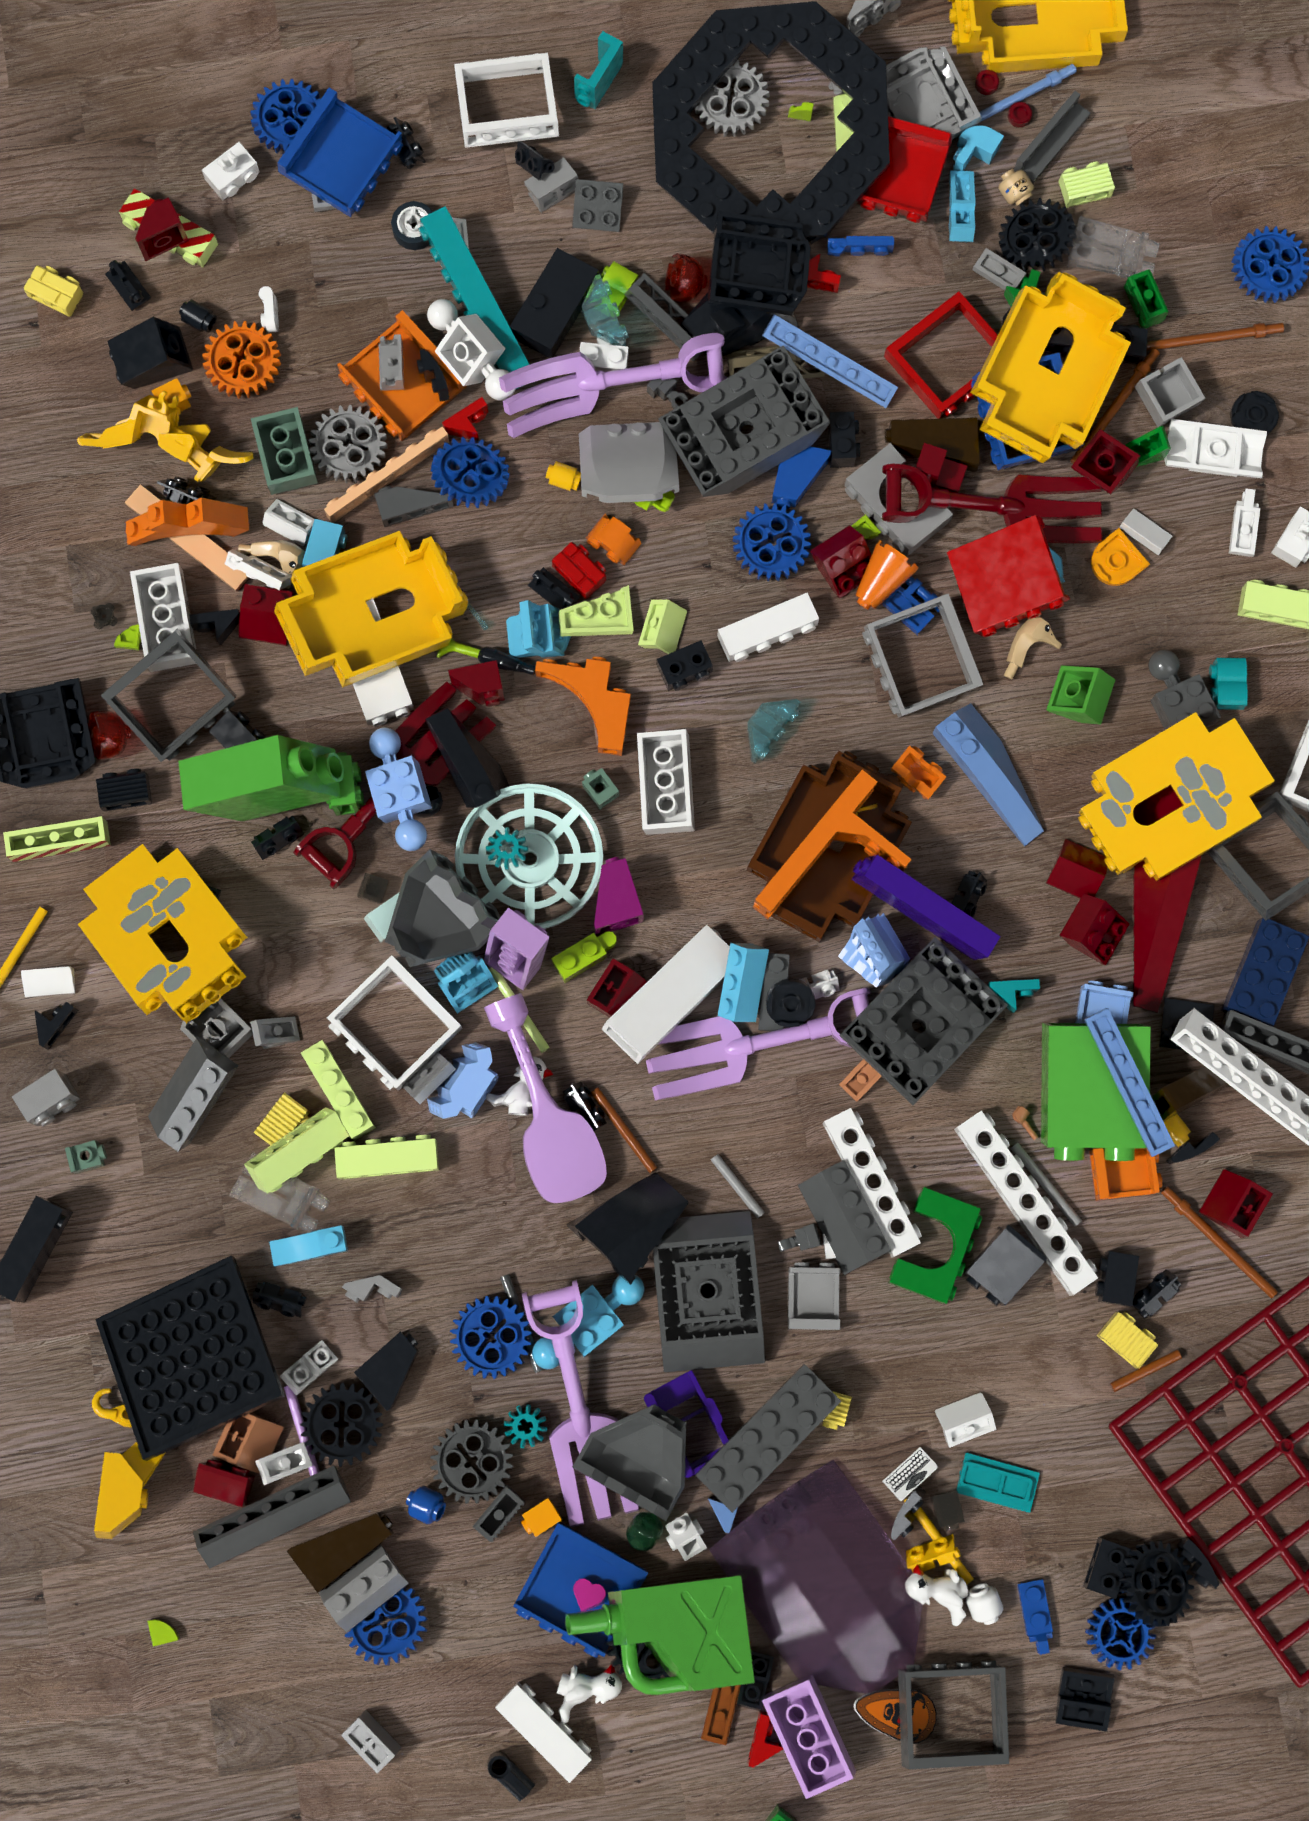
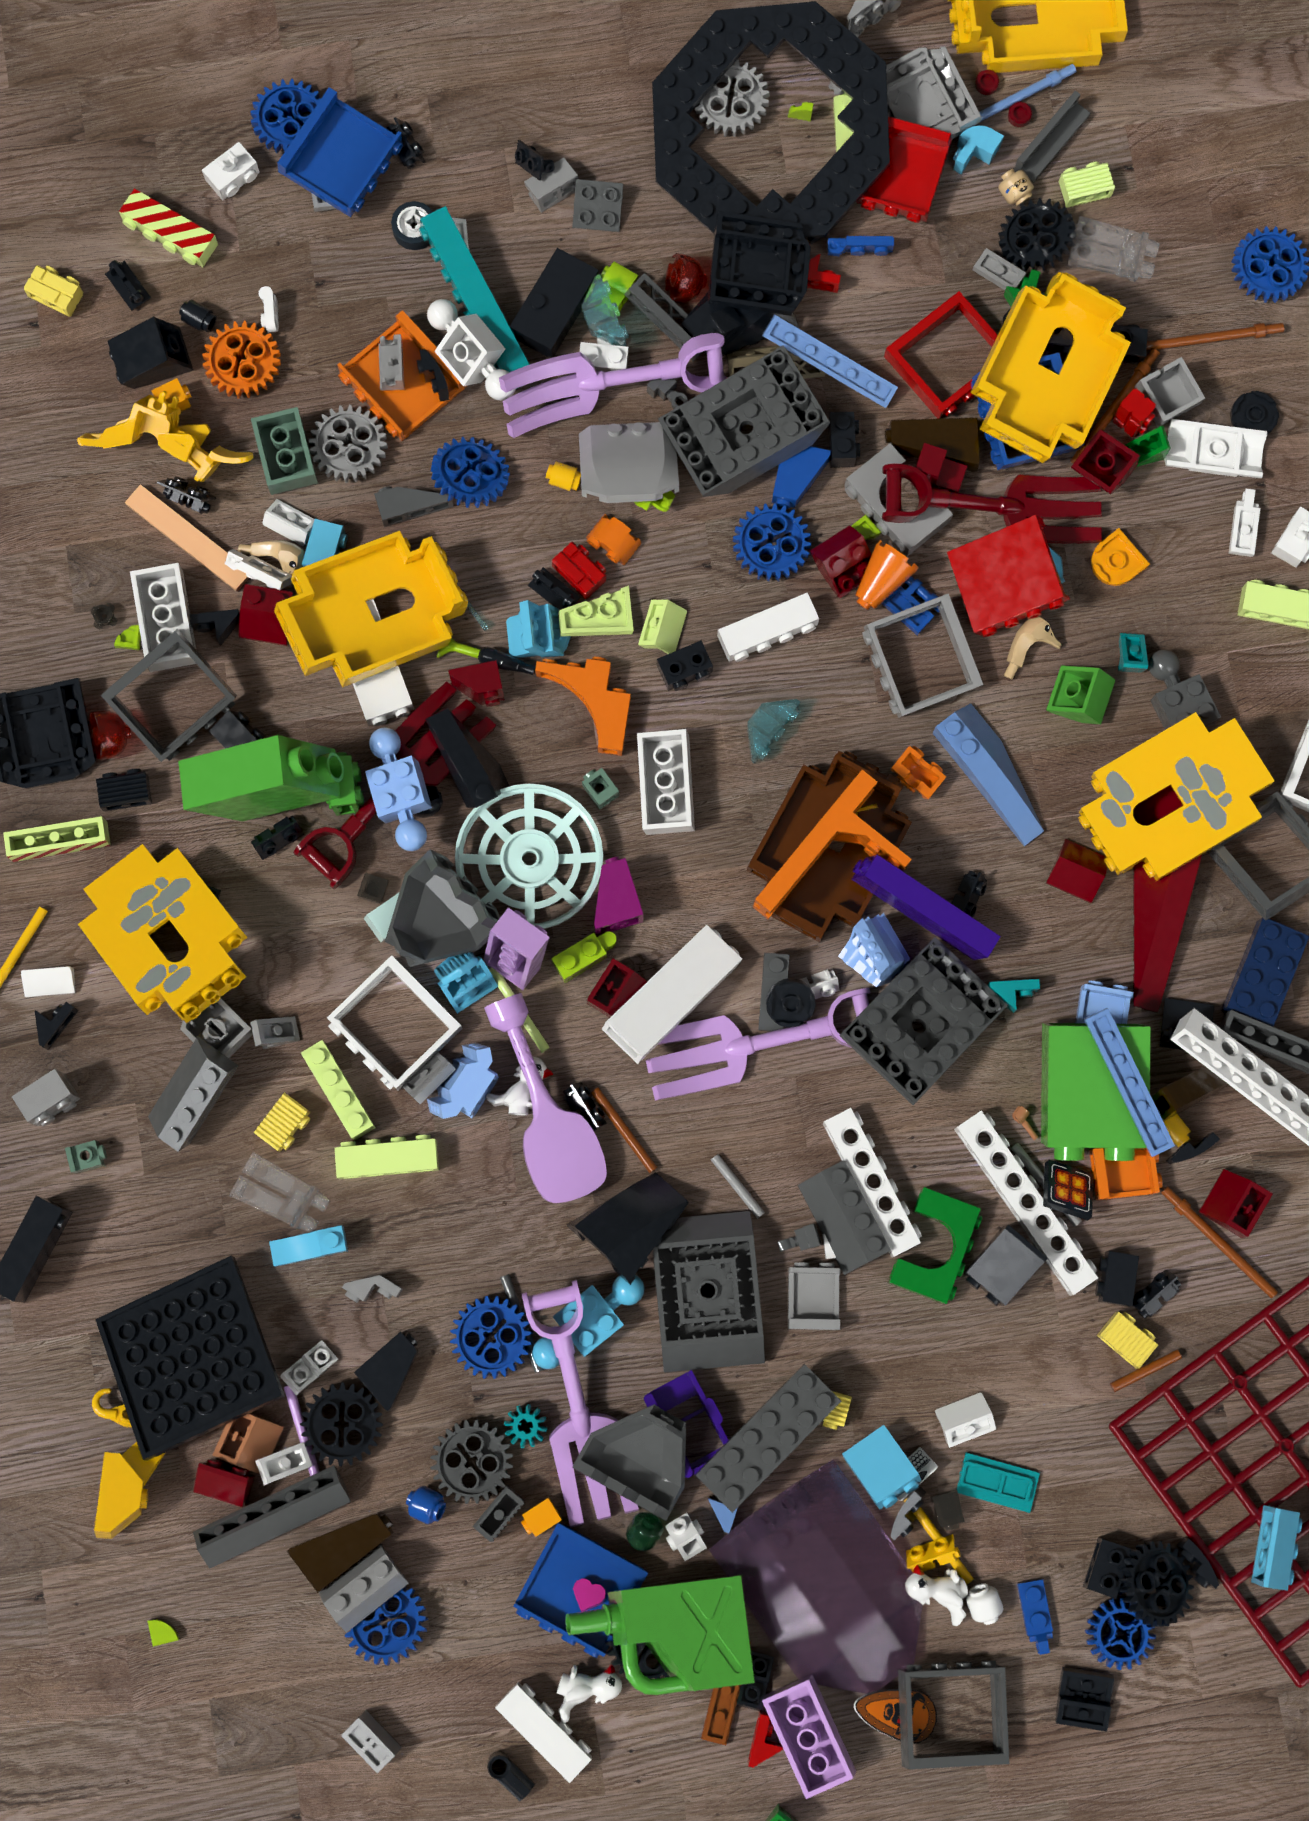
(160, 230): dark red slope -> none
(195, 518): orange arch -> none
(267, 1297): black hinge -> none
(296, 1150): yellowish green brick -> none
(378, 479): light nougat plate -> none
(461, 422): red slope -> none
(510, 129): white window -> none
(510, 840): teal gear -> none
(591, 90): teal panel -> none
(743, 982): medium azure brick -> none
(860, 1080): nougat slope -> none
(882, 1467): none -> medium azure brick
(962, 206): medium azure slope -> none
(1068, 1190): none -> tile
(1094, 928): dark red slope -> none
(1132, 653): none -> teal slope
(1135, 413): none -> red brick
(1145, 531): white slope -> none
(1146, 299): green brick -> none
(1229, 683): teal brick -> none
(1276, 1548): none -> medium azure slope

